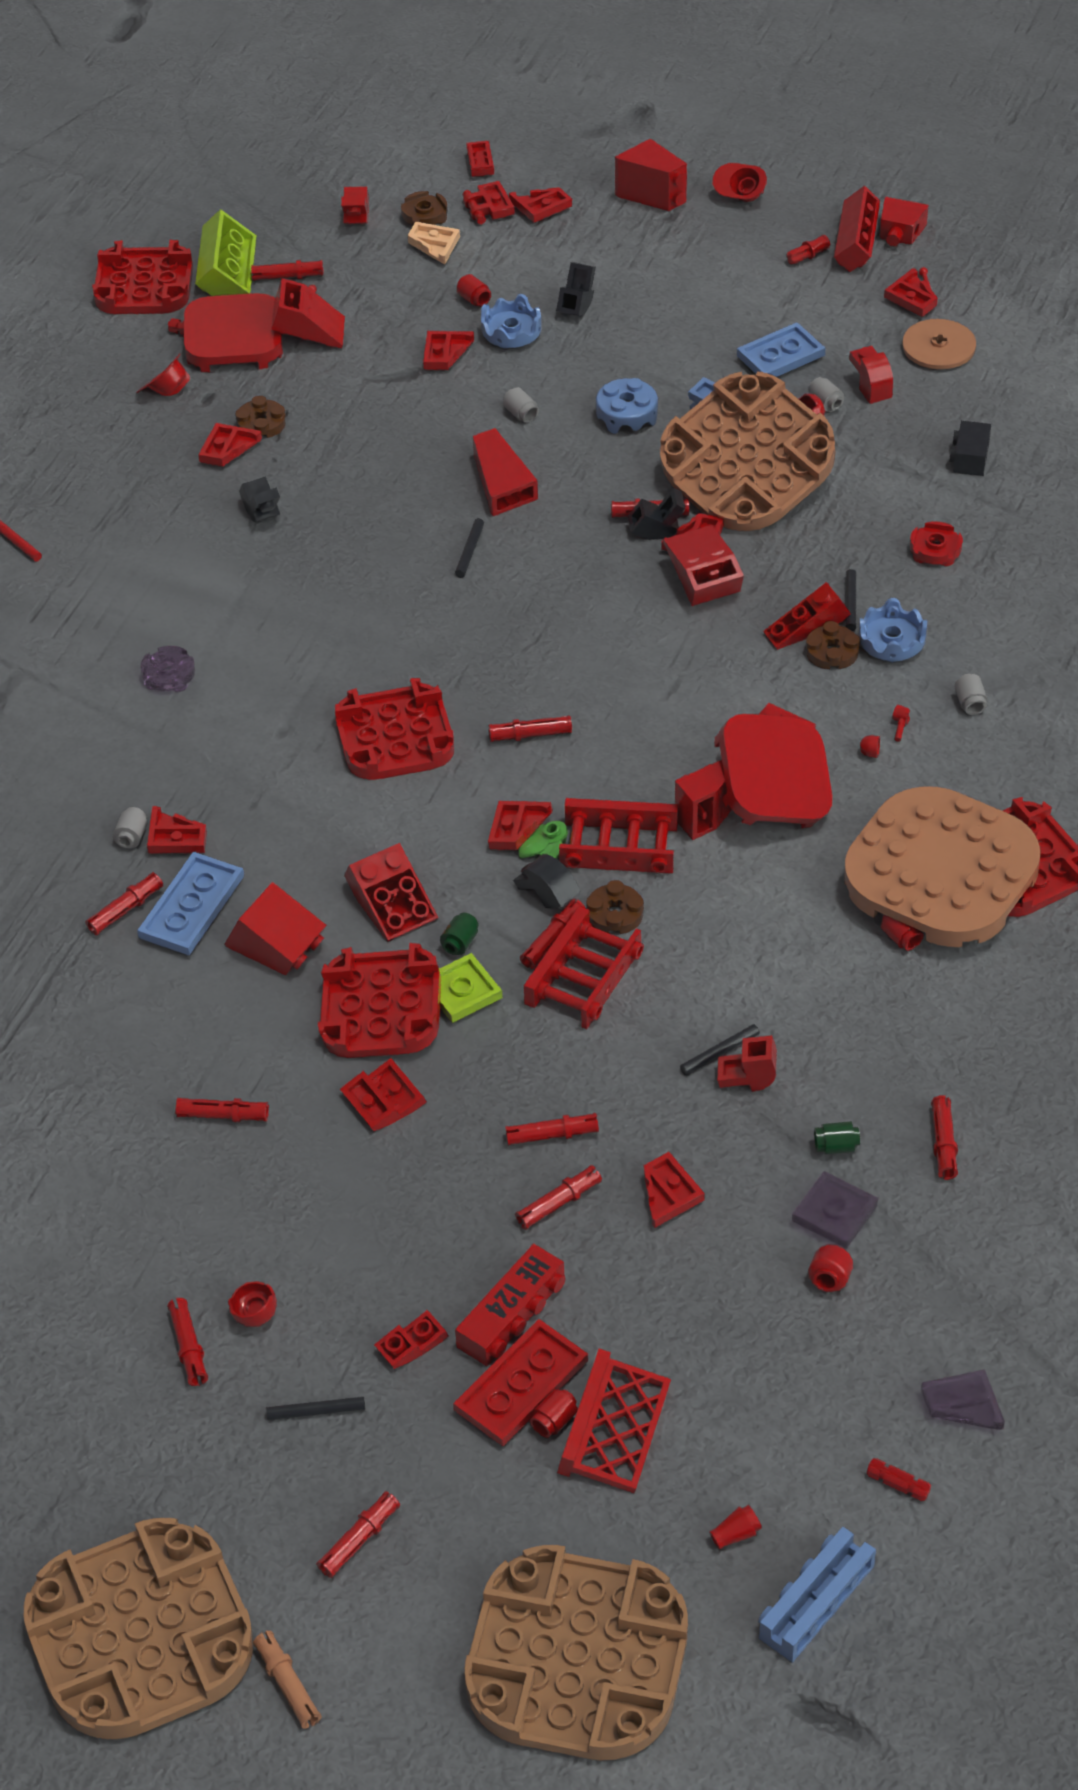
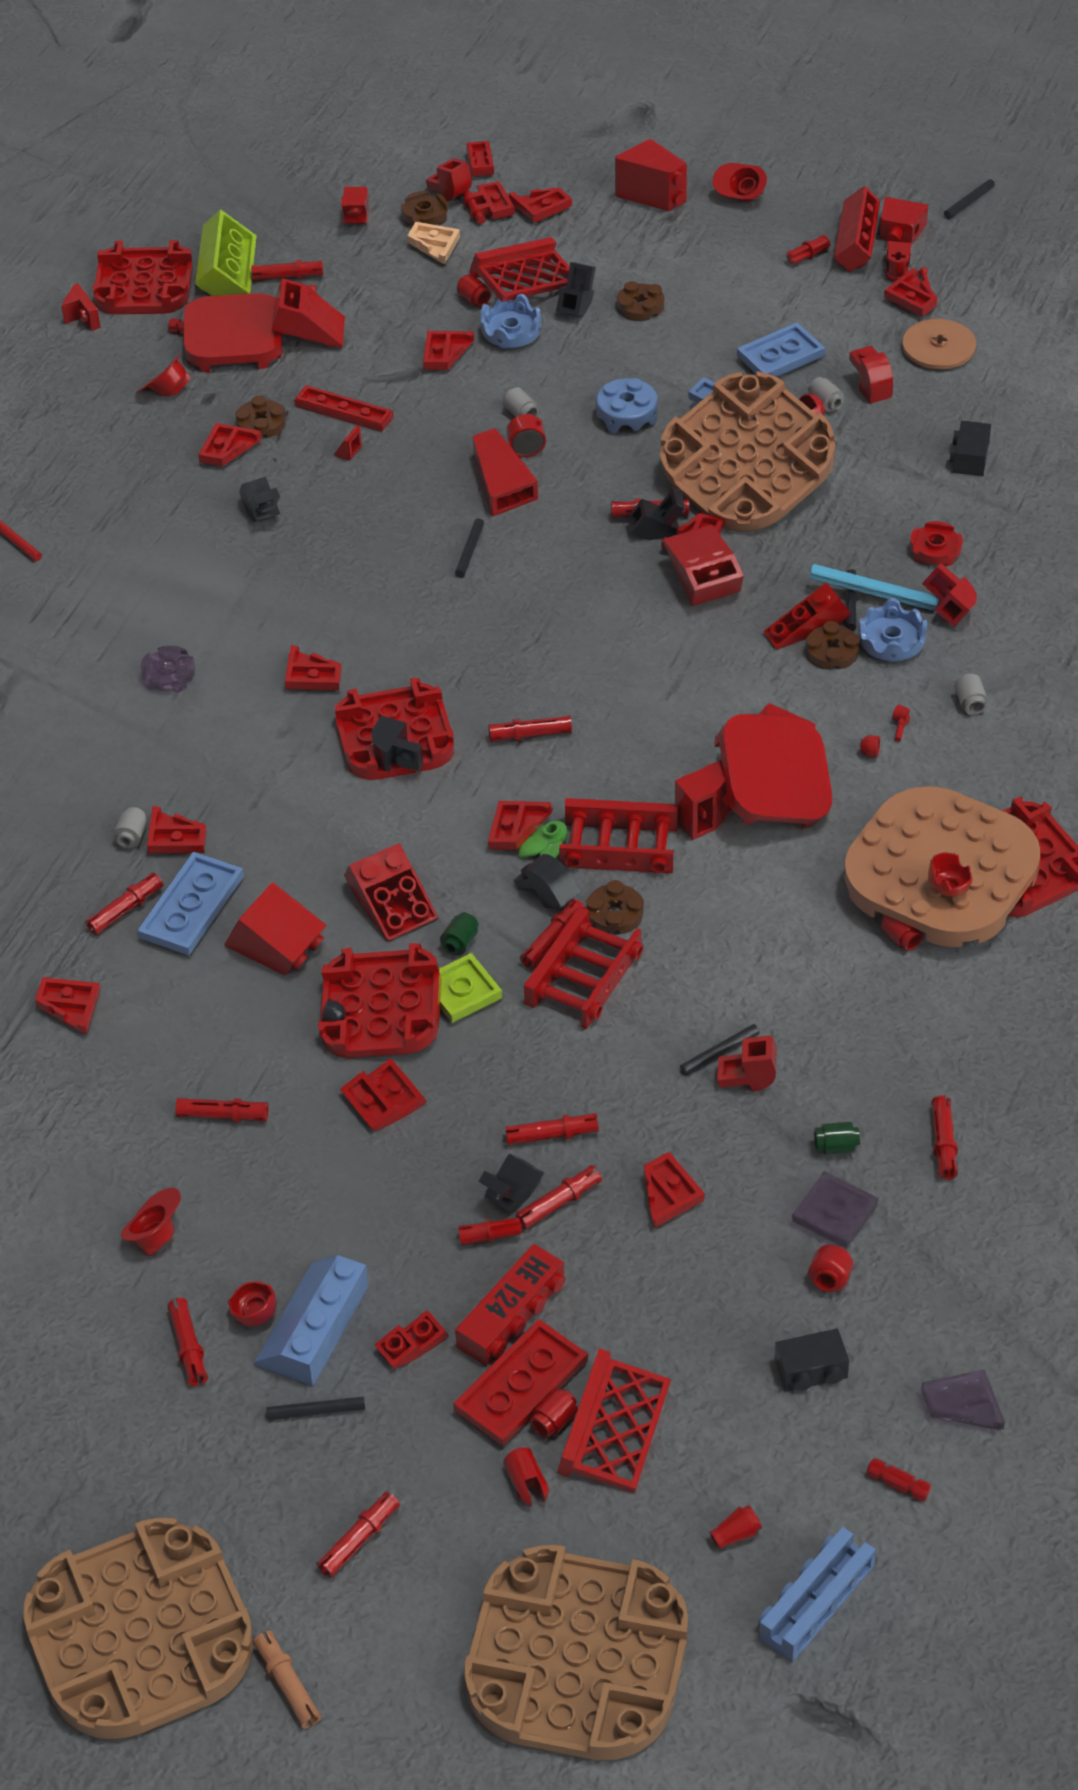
(68, 1001): none -> red wing
(79, 306): none -> red slope
(153, 1222): none -> red piece
(311, 671): none -> red wing
(314, 1319): none -> medium blue slope
(333, 1011): none -> black hinge
(343, 408): none -> red tile
(350, 445): none -> red slope
(393, 747): none -> black brick
(451, 179): none -> red brick
(489, 1230): none -> red axle
(512, 1184): none -> black brick
(520, 257): none -> red fence
(525, 1473): none -> red piece
(526, 435): none -> piece
(650, 296): none -> reddish brown plate
(811, 1360): none -> black brick
(873, 587): none -> medium azure axle
(897, 259): none -> red piece
(948, 875): none -> red hair
(955, 594): none -> red brick
(968, 199): none -> black bar

